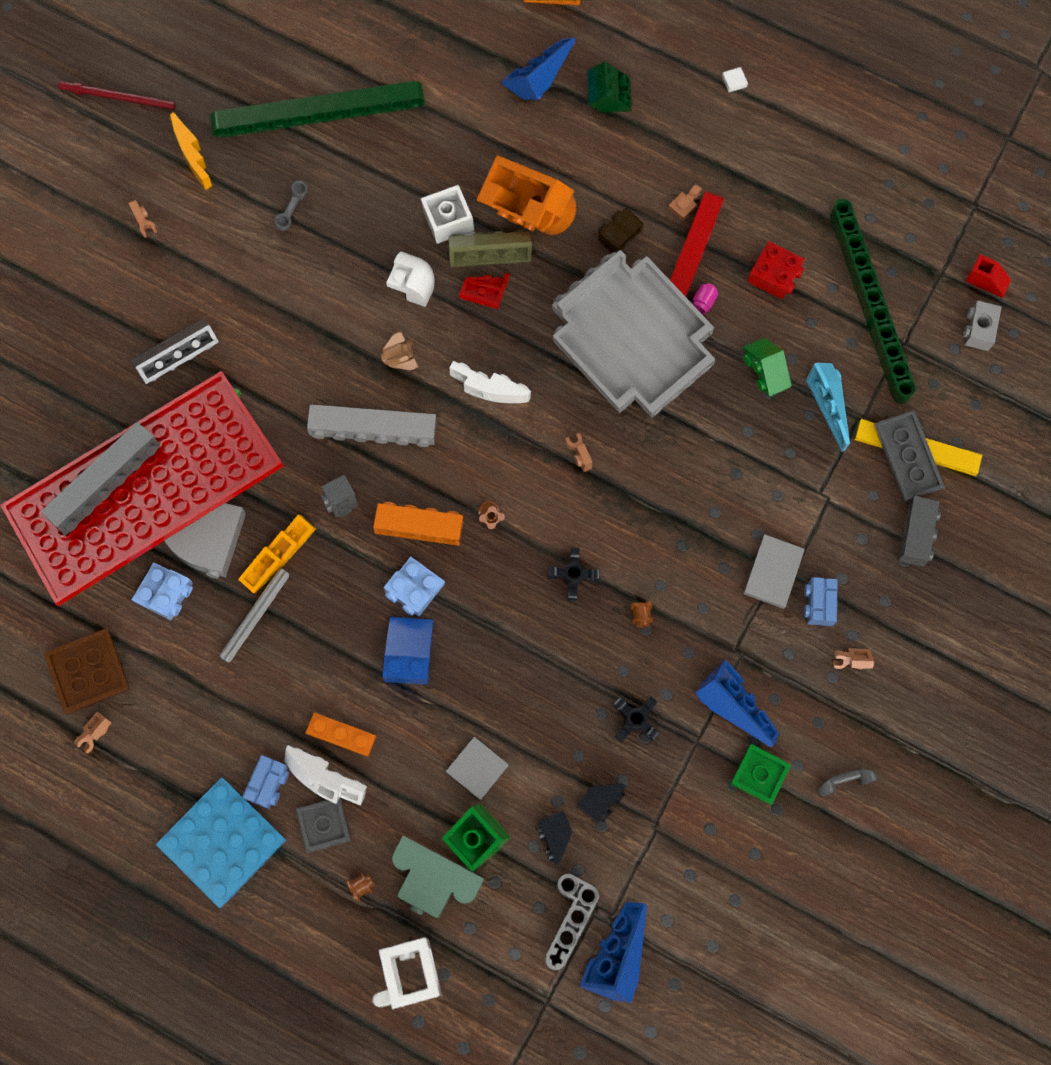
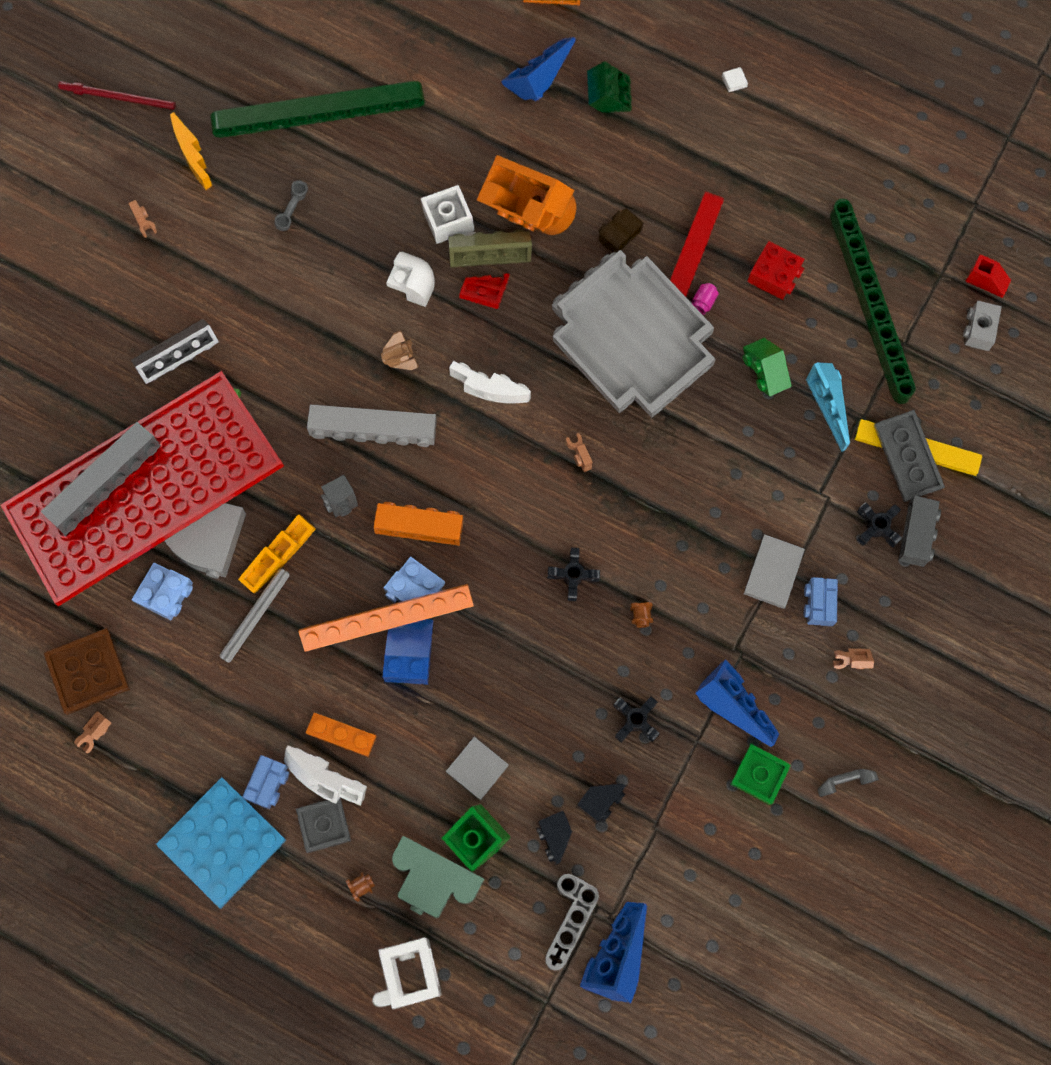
(386, 617): none -> orange plate
(490, 514): dark orange brick -> none
(684, 204): nougat plate -> none
(887, 533): none -> black pin

